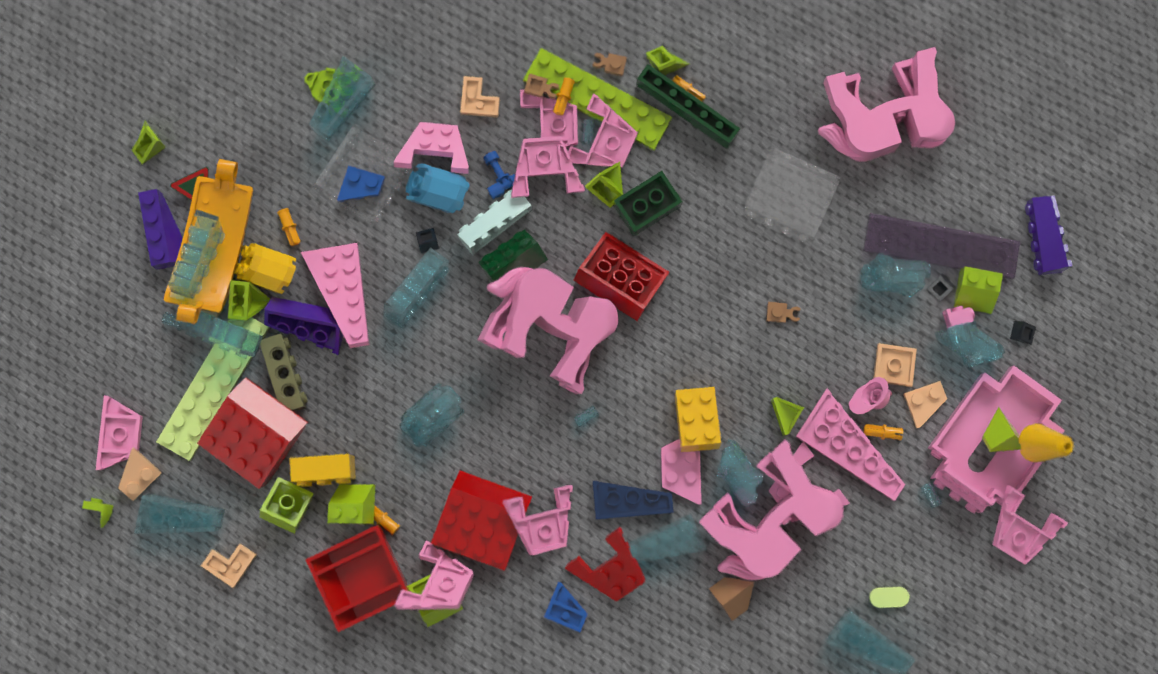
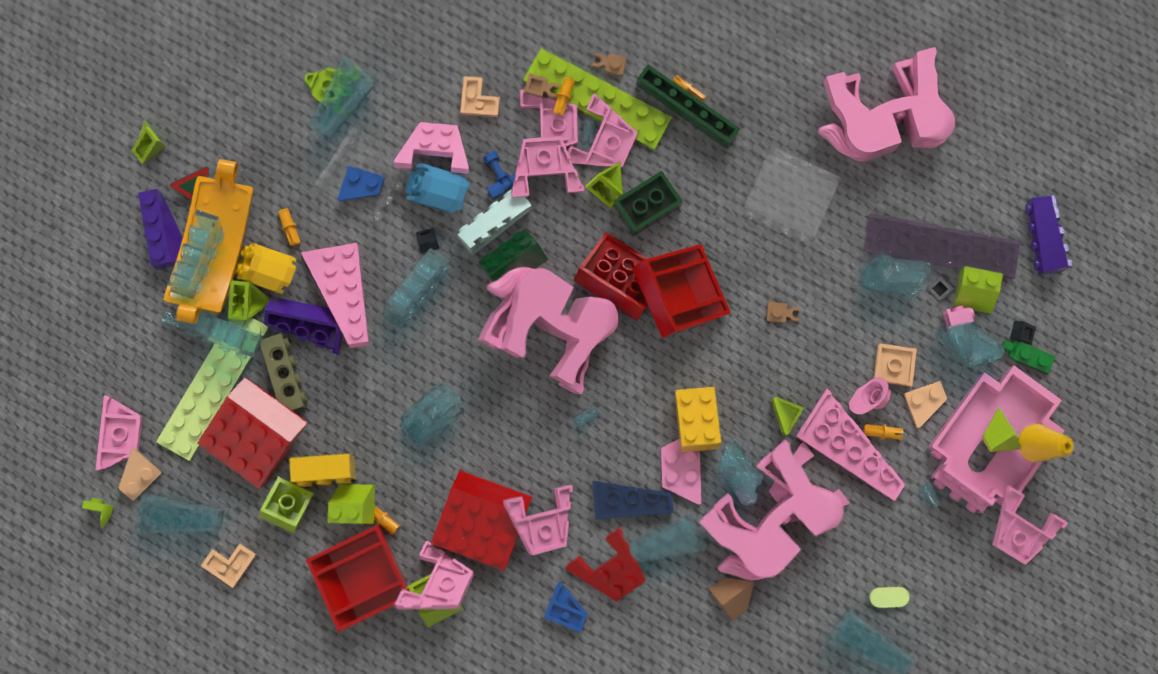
(665, 61): lime slope -> none
(681, 290): none -> red slope
(1029, 356): none -> green hinge

